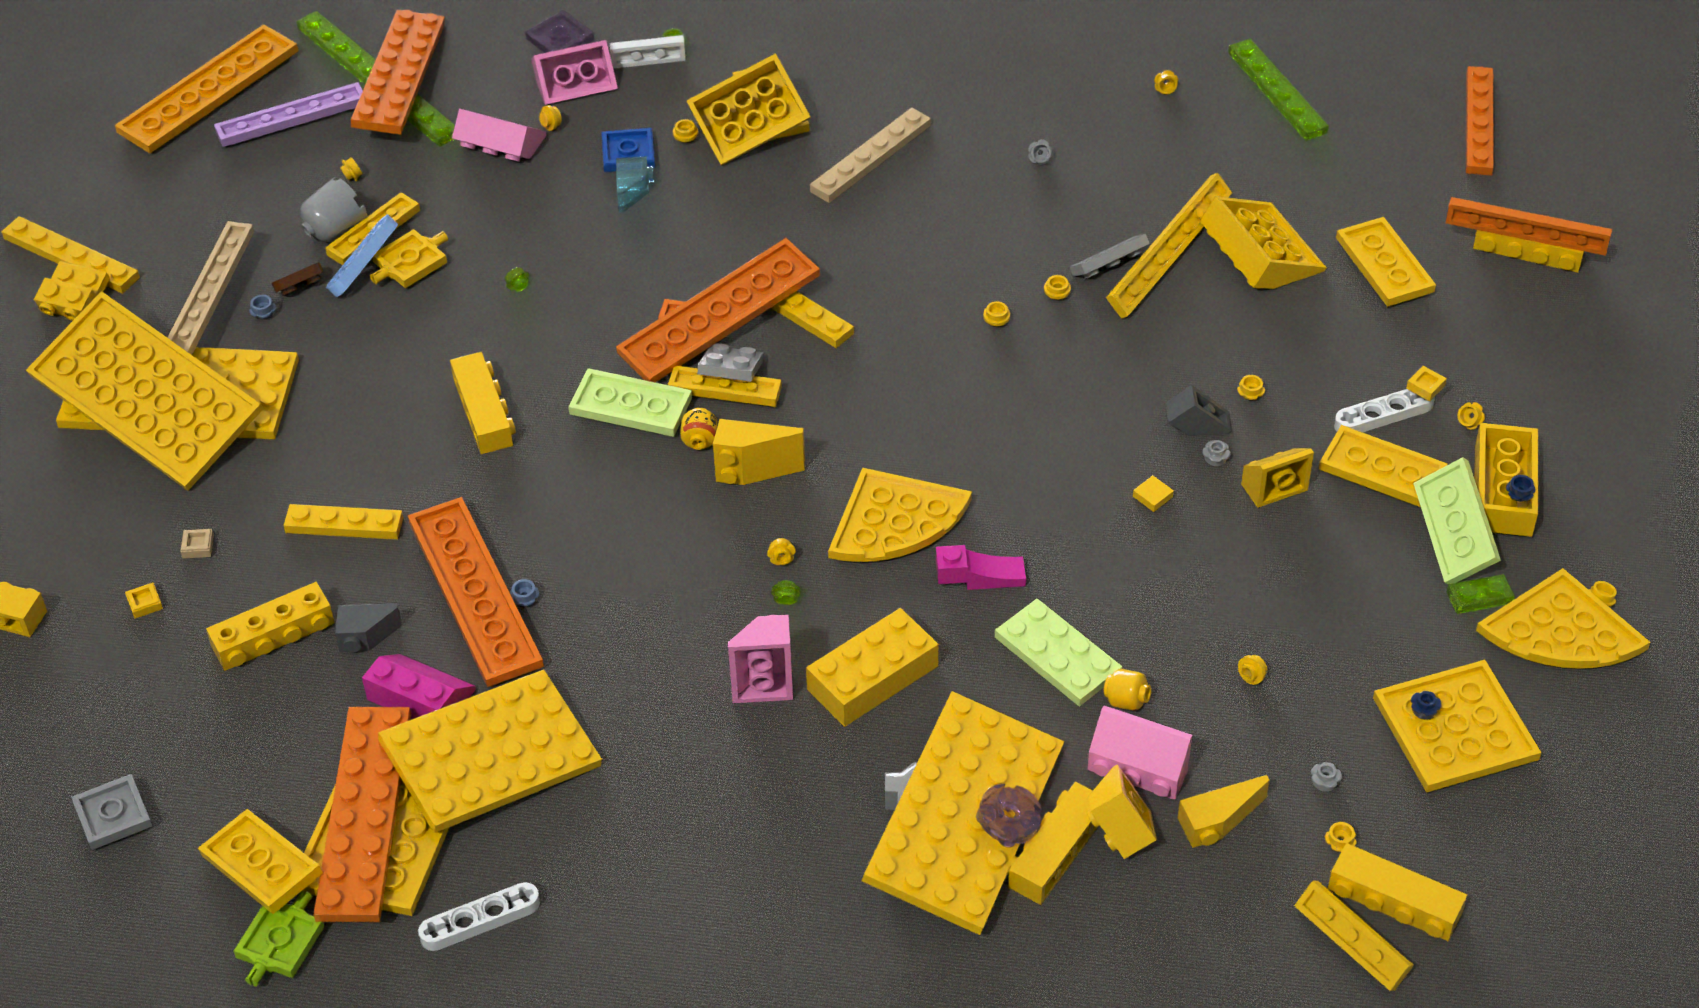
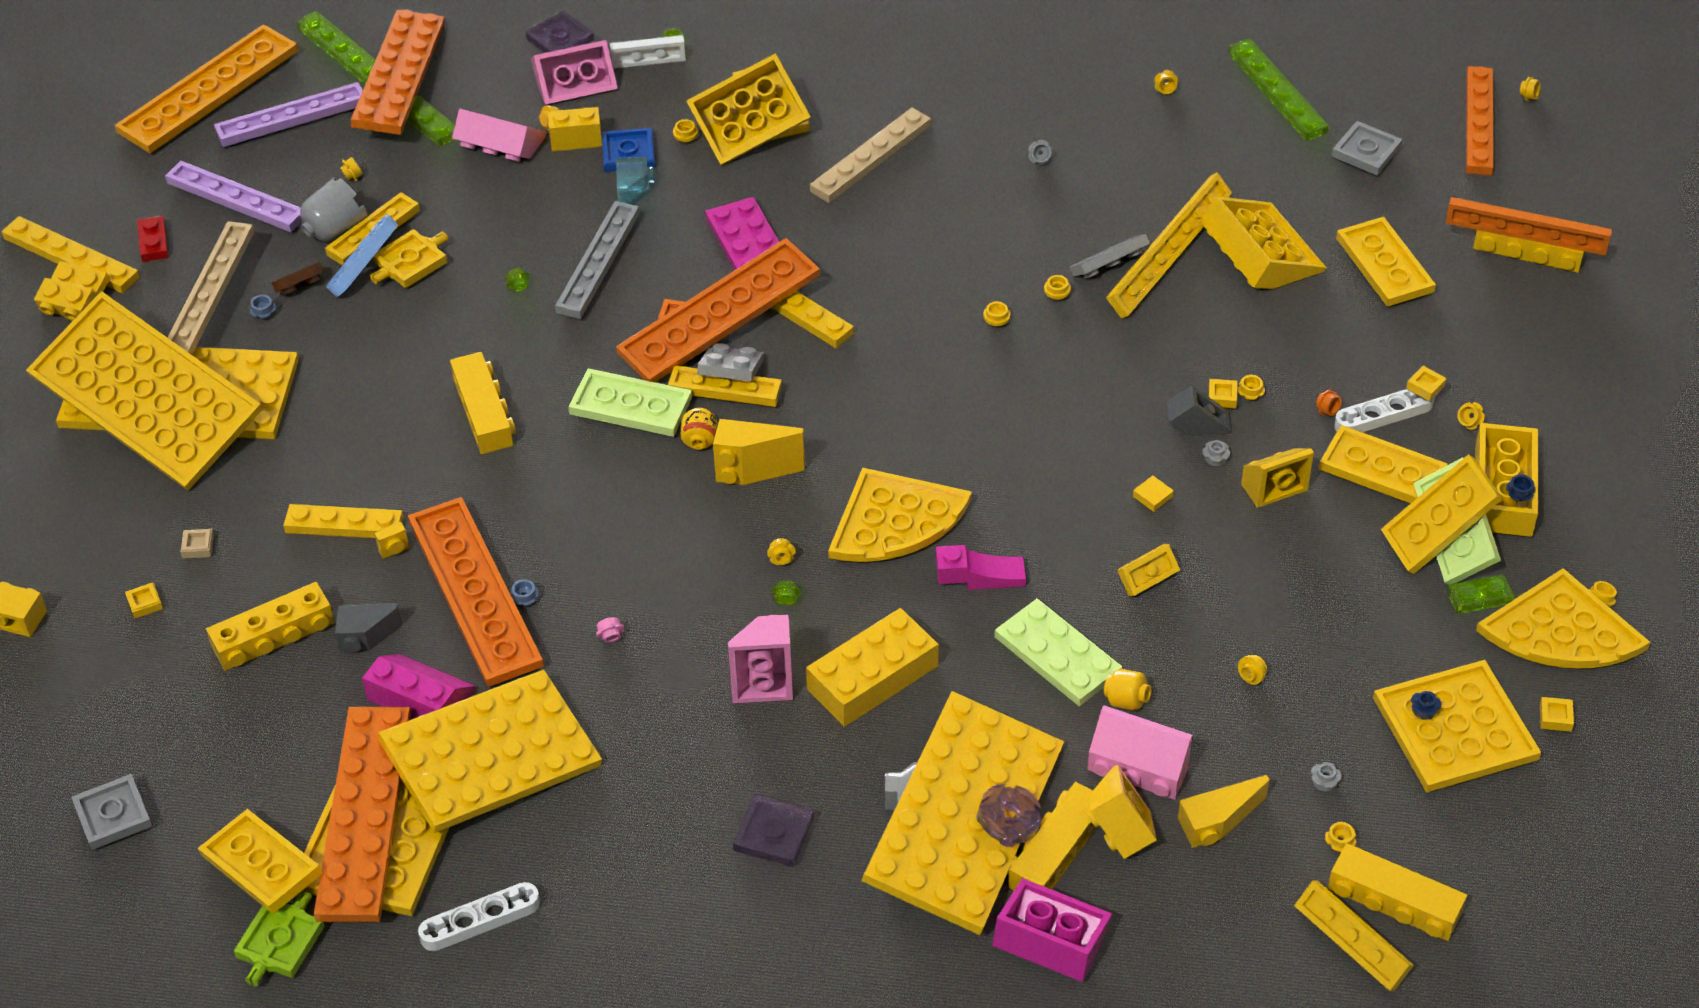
(152, 238): none -> red plate
(234, 196): none -> lavender plate
(391, 540): none -> yellow plate
(574, 129): none -> yellow brick
(597, 260): none -> light grey plate
(609, 629): none -> bright pink plate
(741, 230): none -> dark pink plate
(773, 830): none -> clear purple plate
(1051, 929): none -> dark pink slope
(1148, 570): none -> yellow plate
(1223, 392): none -> yellow plate
(1328, 403): none -> orange plate
(1367, 148): none -> light grey plate
(1441, 514): none -> yellow plate
(1530, 89): none -> yellow plate
(1556, 714): none -> yellow plate

